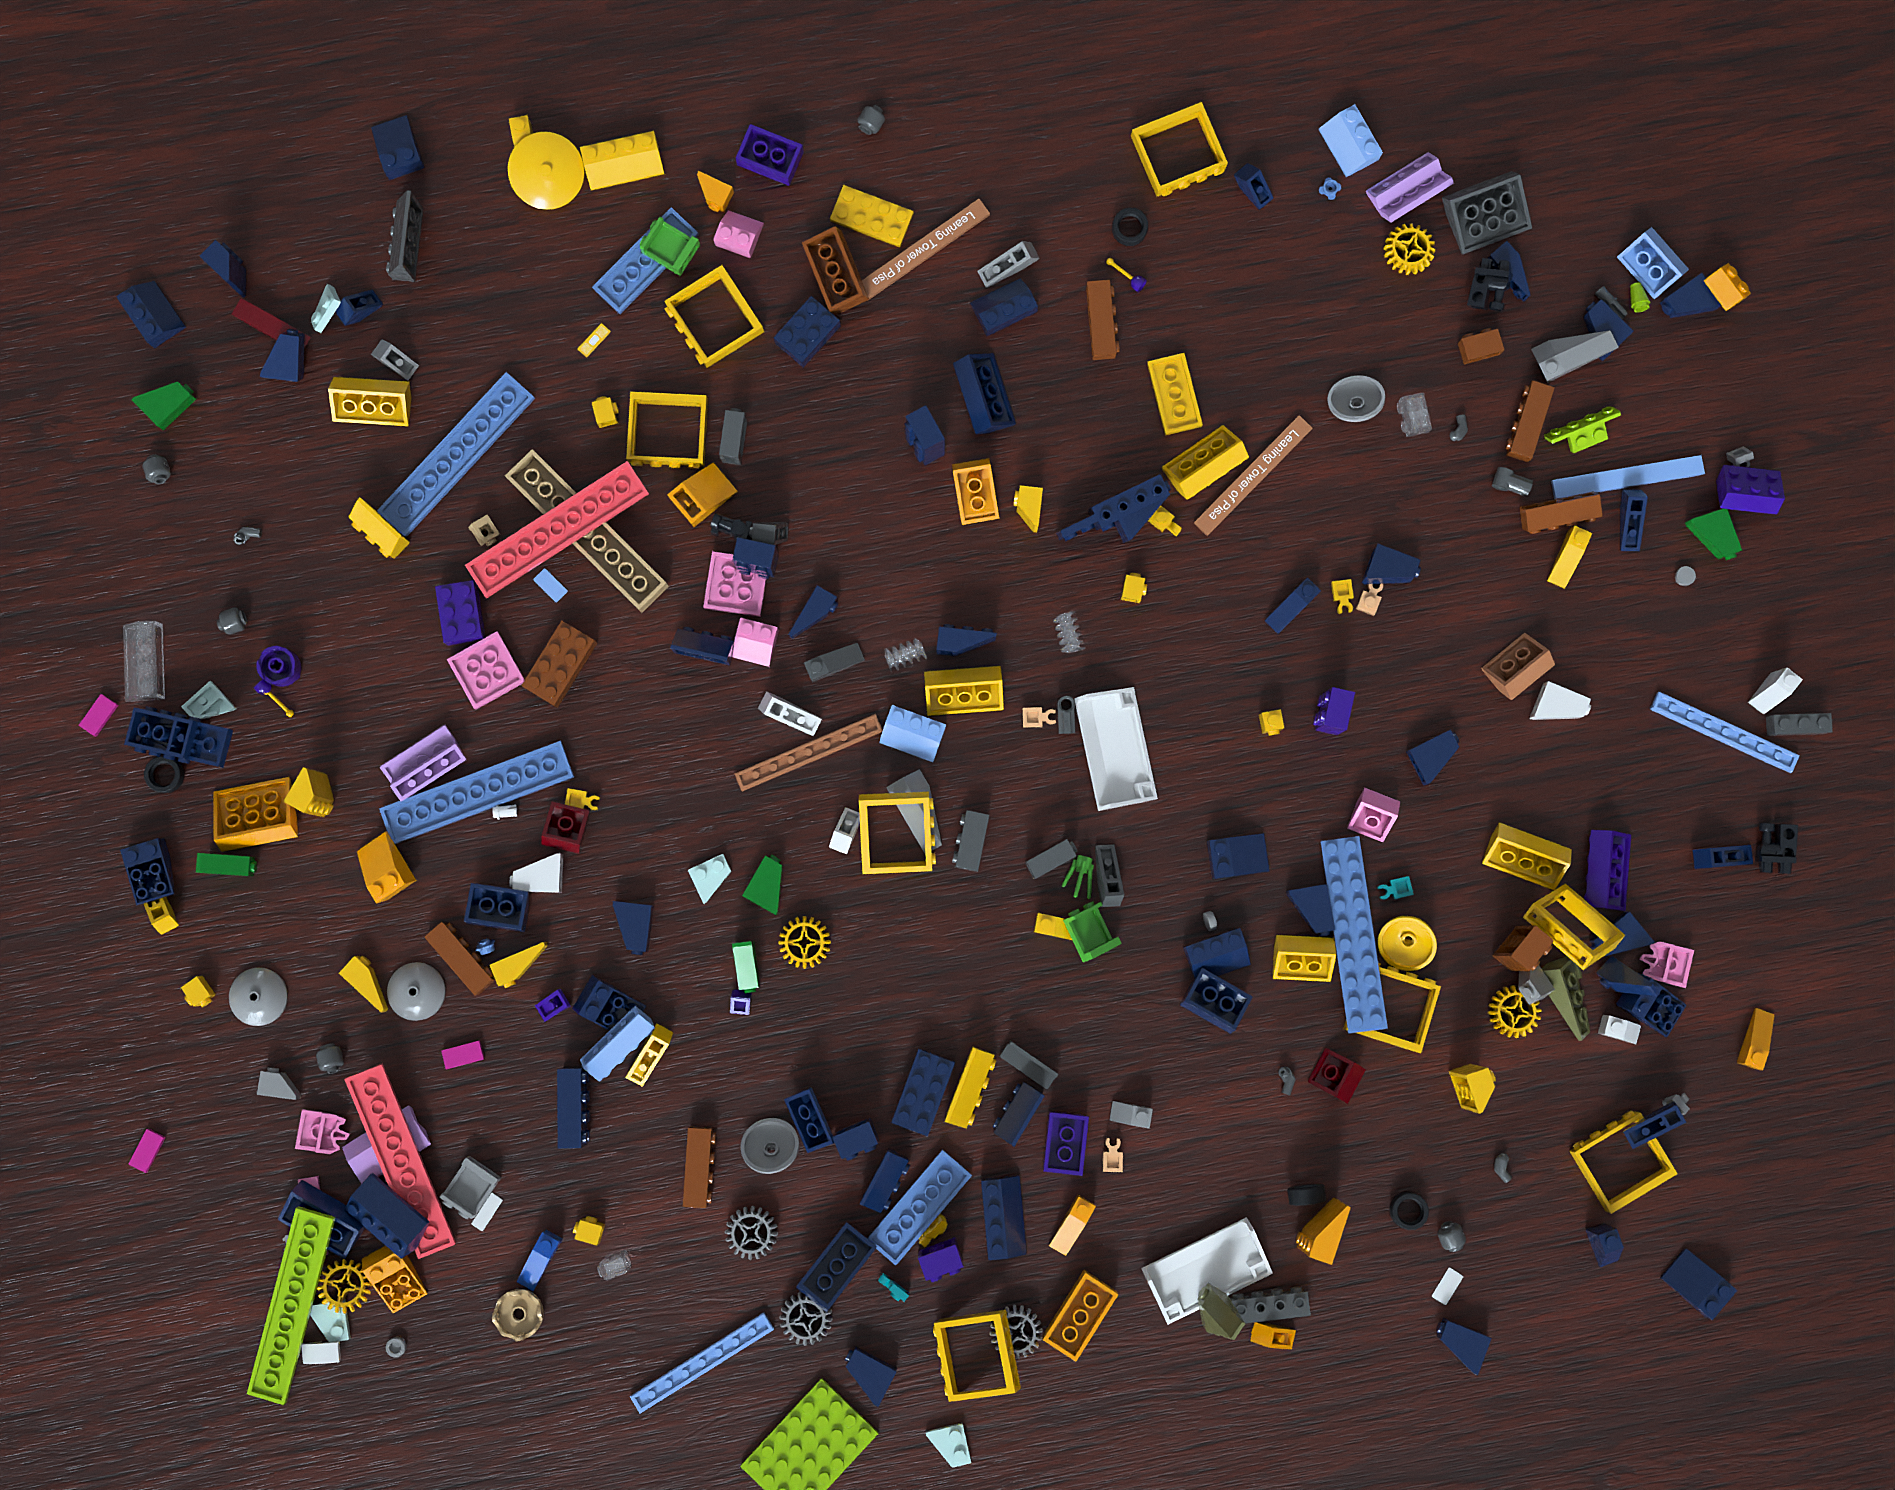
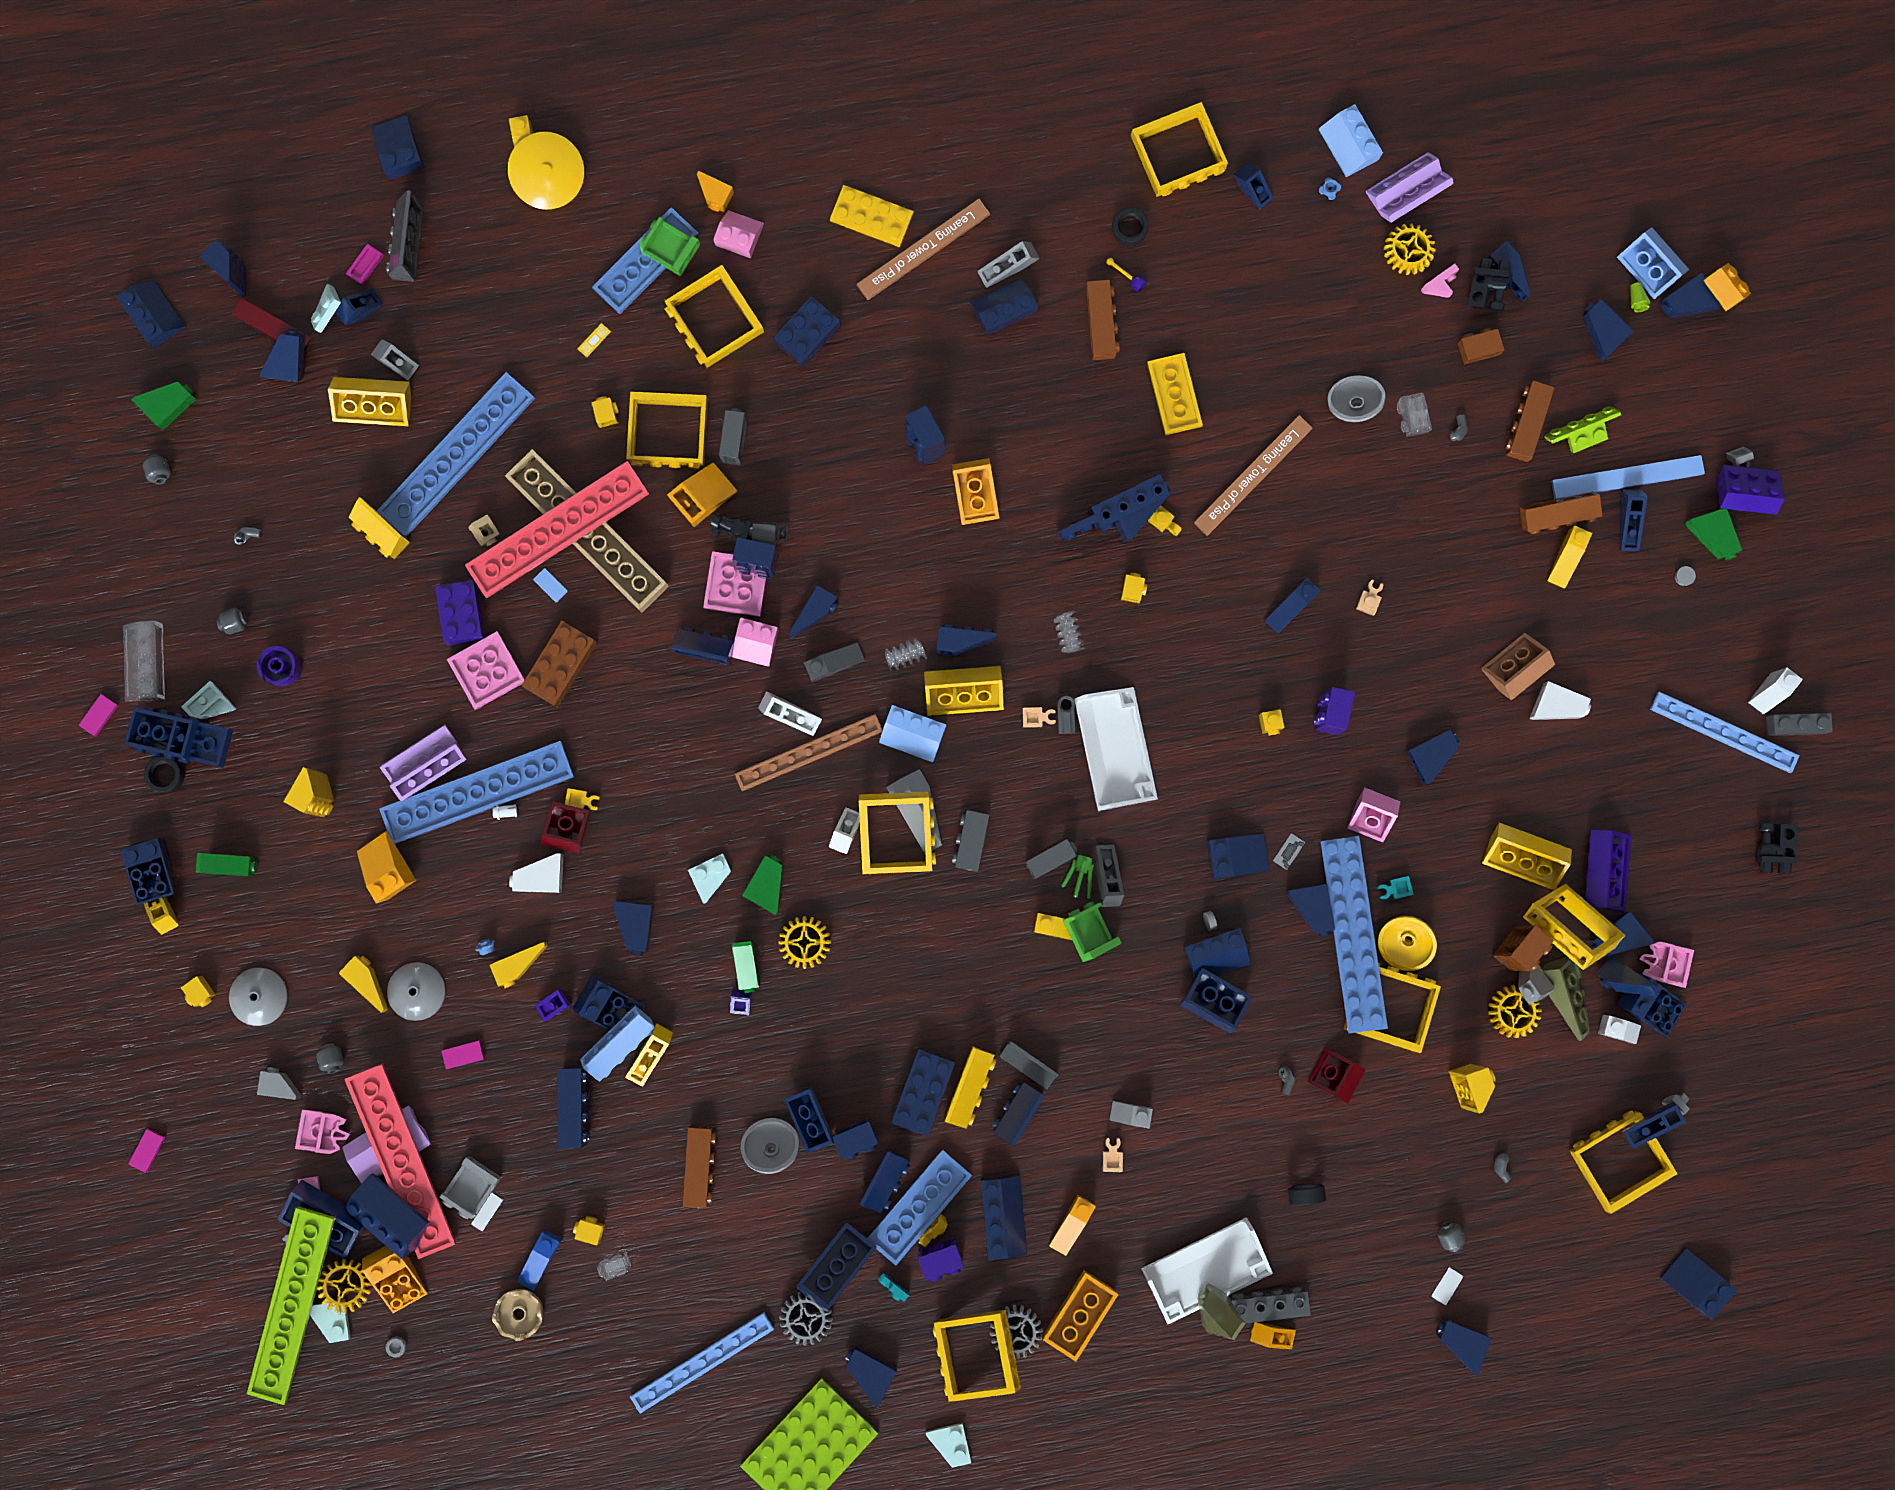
(253, 815): light orange slope -> none
(264, 689): hinge -> none
(321, 1352): white slope -> none
(364, 264): none -> dark pink tile
(460, 957): dark orange brick -> none
(497, 907): dark blue slope -> none
(622, 160): yellow slope -> none
(758, 1238): light grey gear -> none
(769, 154): dark purple brick -> none
(835, 270): dark orange brick -> none
(871, 119): dark grey head -> none
(984, 393): dark blue slope -> none
(1028, 505): yellow slope -> none
(1065, 1143): dark purple brick -> none
(1205, 462): yellow slope -> none
(1289, 851): none -> sticker
(1303, 958): yellow slope -> none
(1323, 1232): light orange slope -> none
(1342, 592): yellow plate -> none
(1390, 567): dark blue slope -> none
(1424, 1211): black tyre -> none
(1438, 285): none -> bright pink slope
(1488, 212): dark grey slope -> none
(1507, 480): dark grey piece -> none
(1569, 353): light grey wedge -> none
(1605, 1243): dark blue slope -> none
(1612, 302): dark grey axle -> none
(1722, 856): dark blue slope -> none
(1757, 1040): light orange slope -> none

